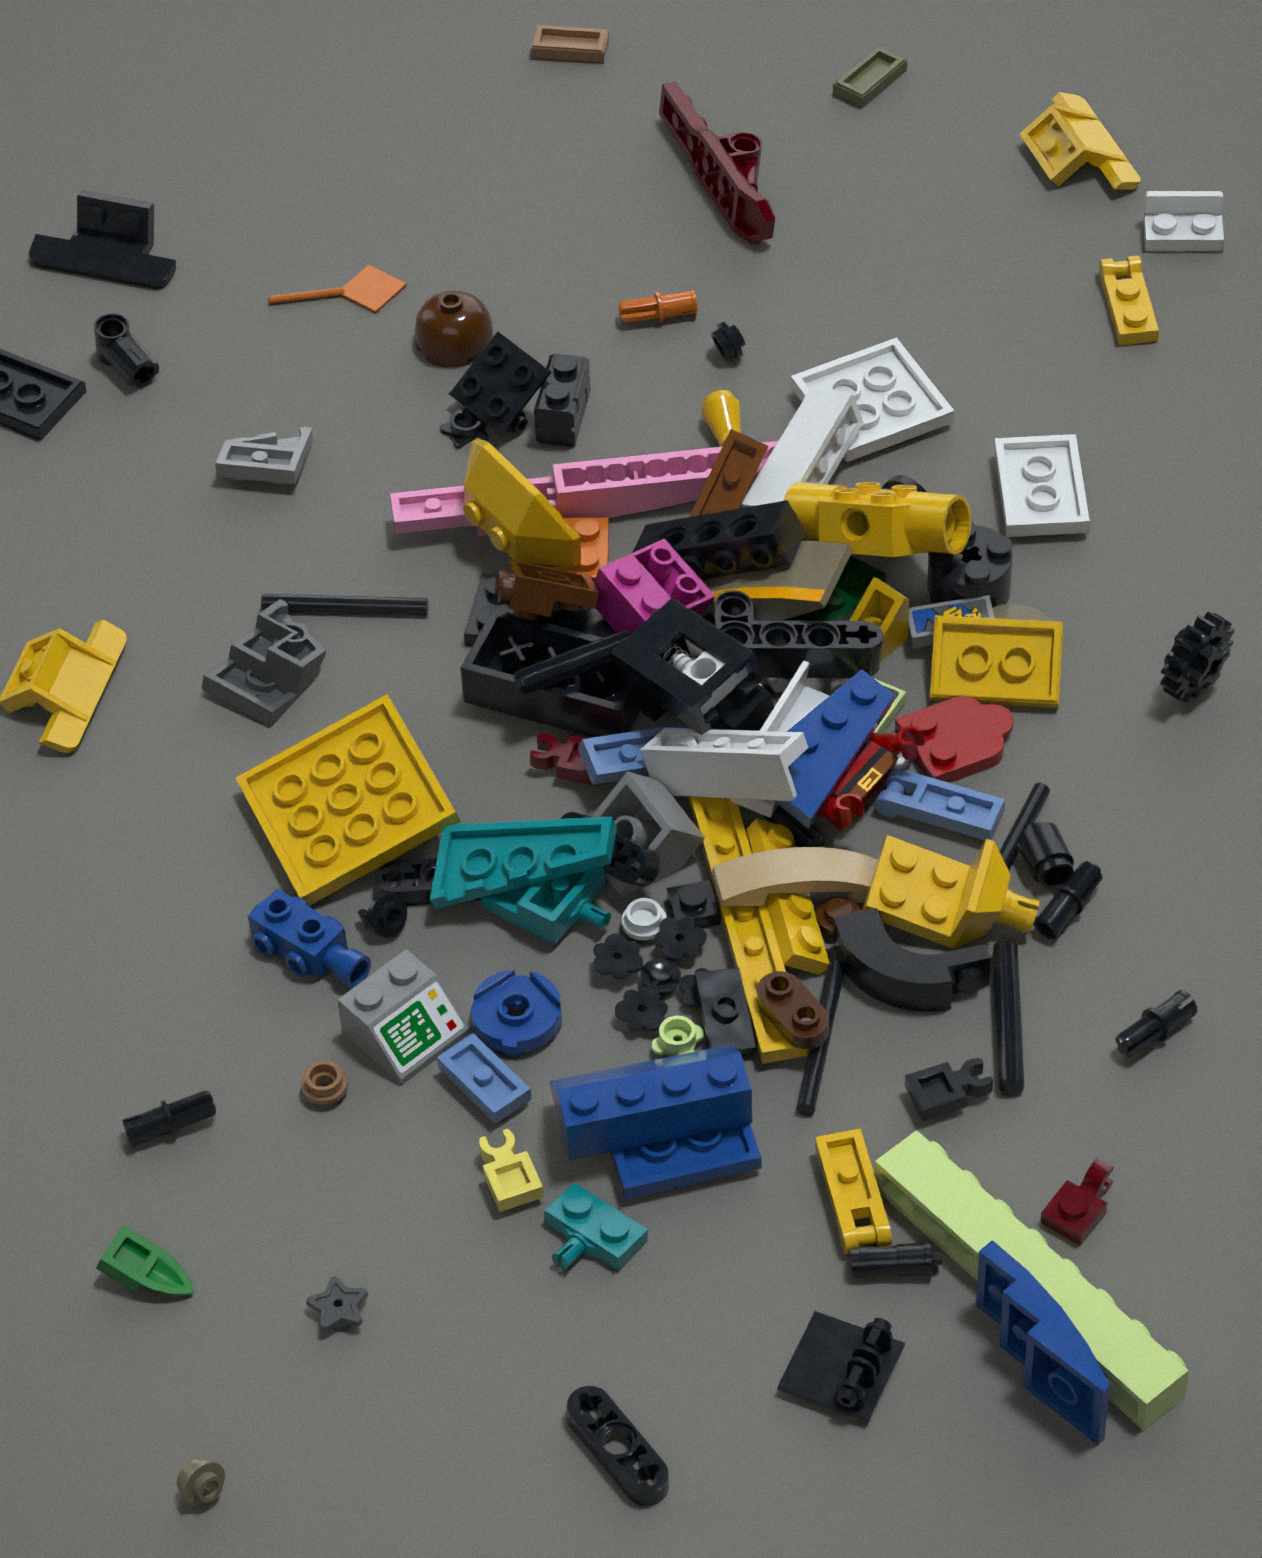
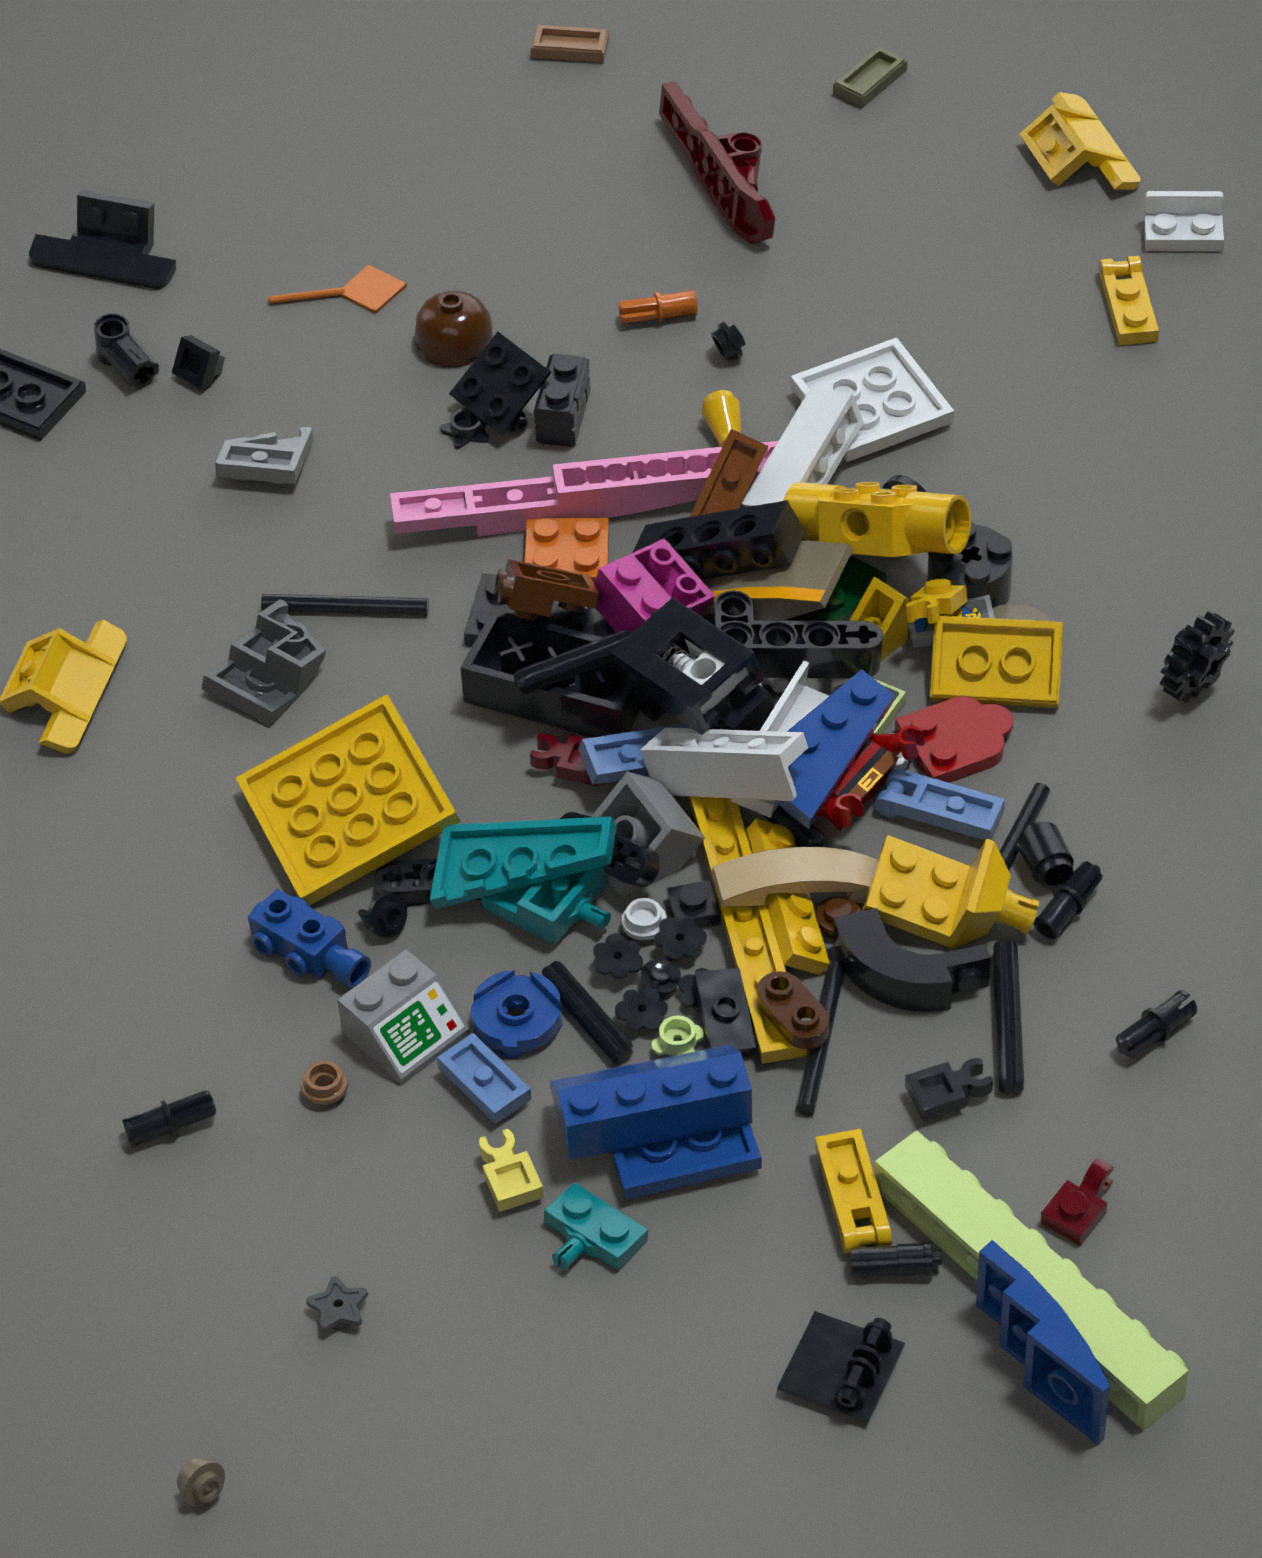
(140, 1263): green plate -> none
(197, 362): none -> black tile
(515, 511): yellow wedge -> none
(589, 1013): none -> black axle
(618, 1466): black beam -> none
(934, 599): none -> yellow plate
(1041, 485): white plate -> none

